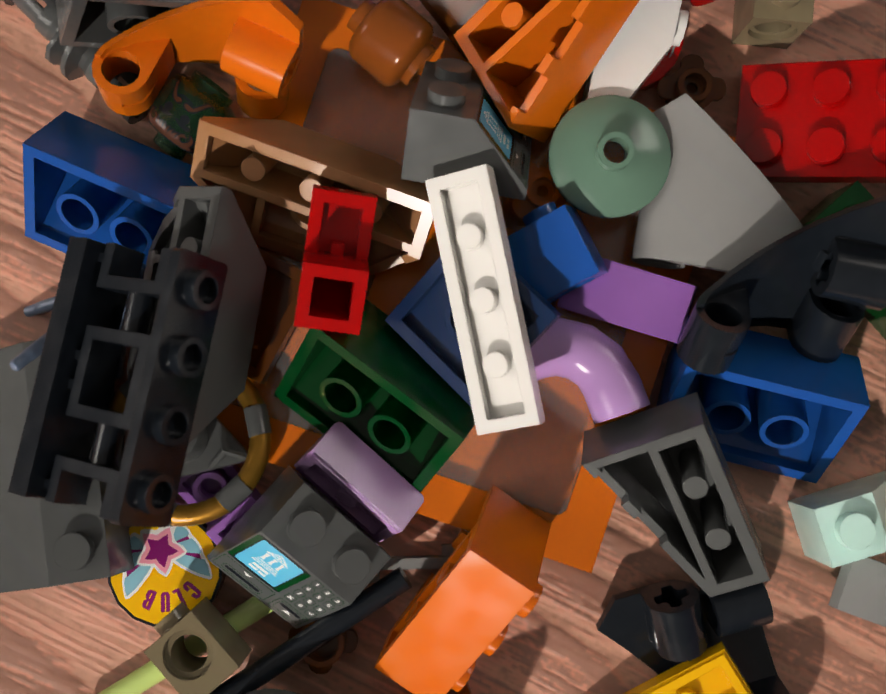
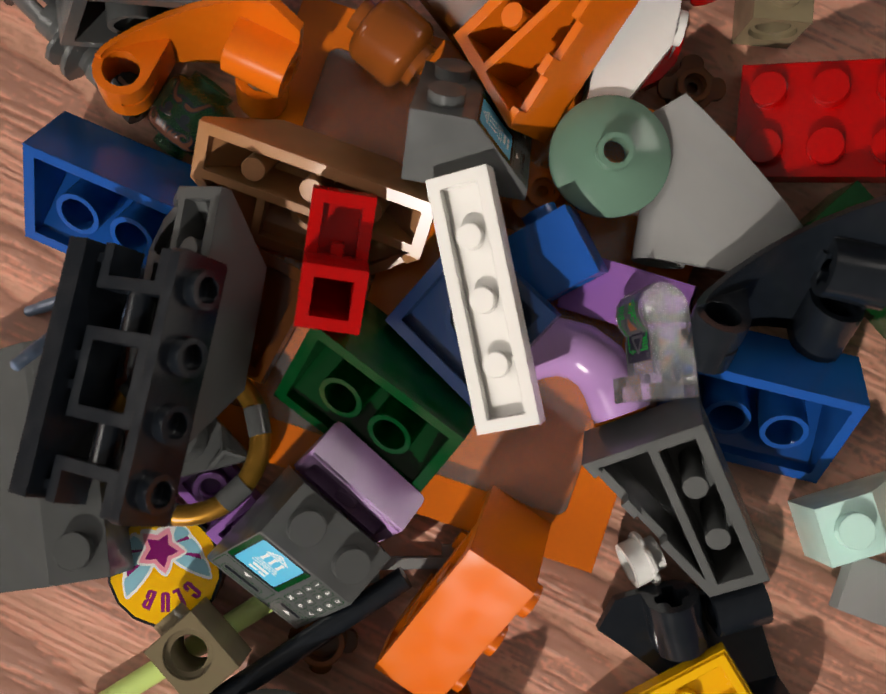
(641, 559): none -> white plate
(656, 346): none -> clear leg

